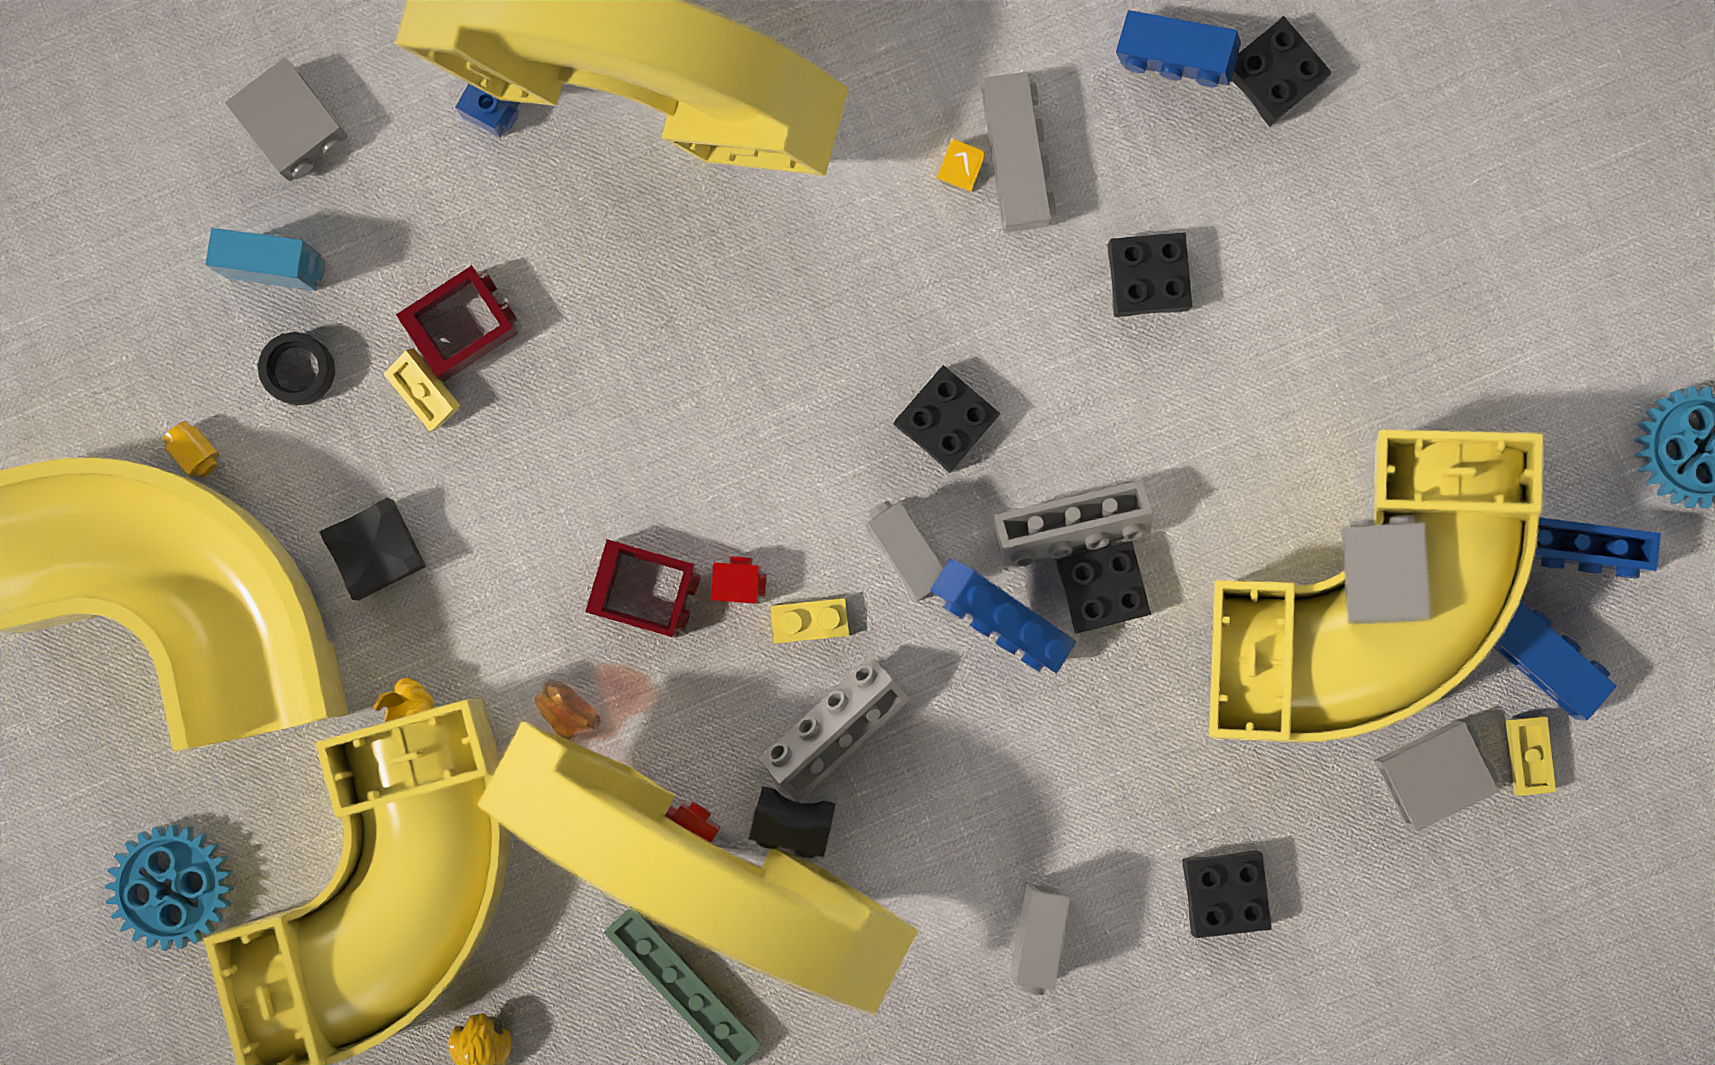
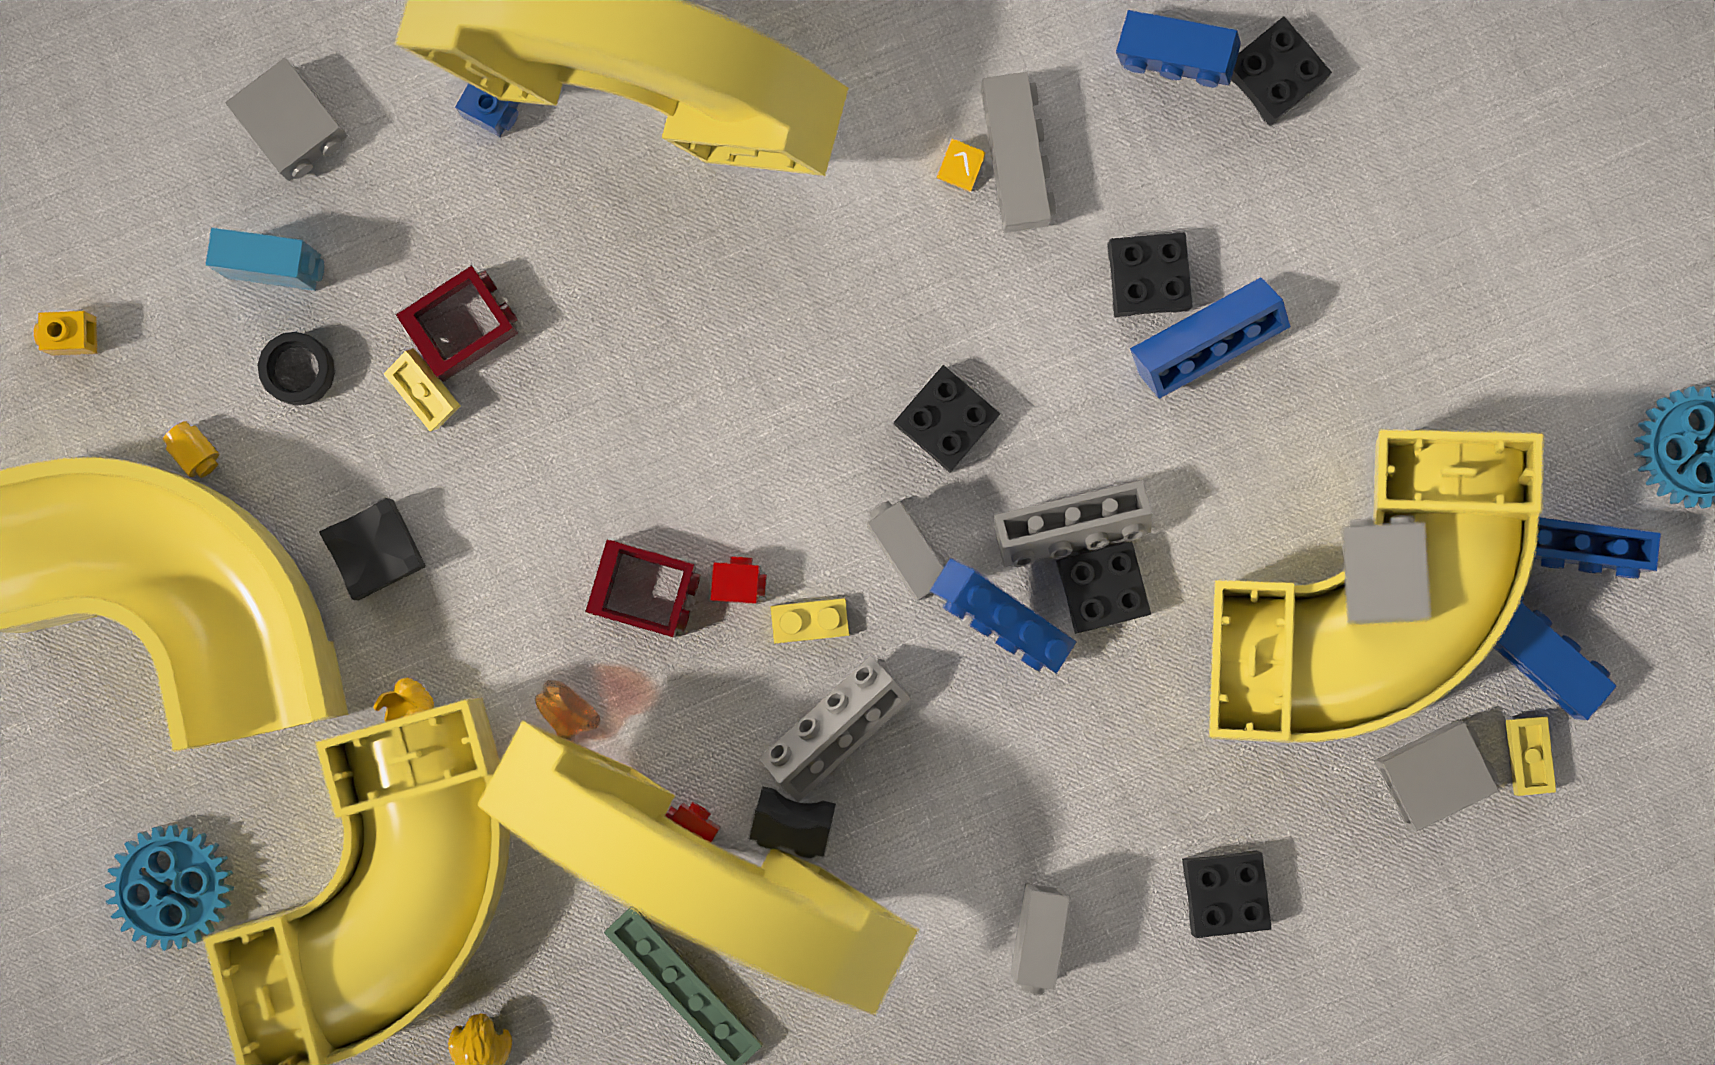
(66, 333): none -> yellow brick
(1210, 337): none -> blue brick

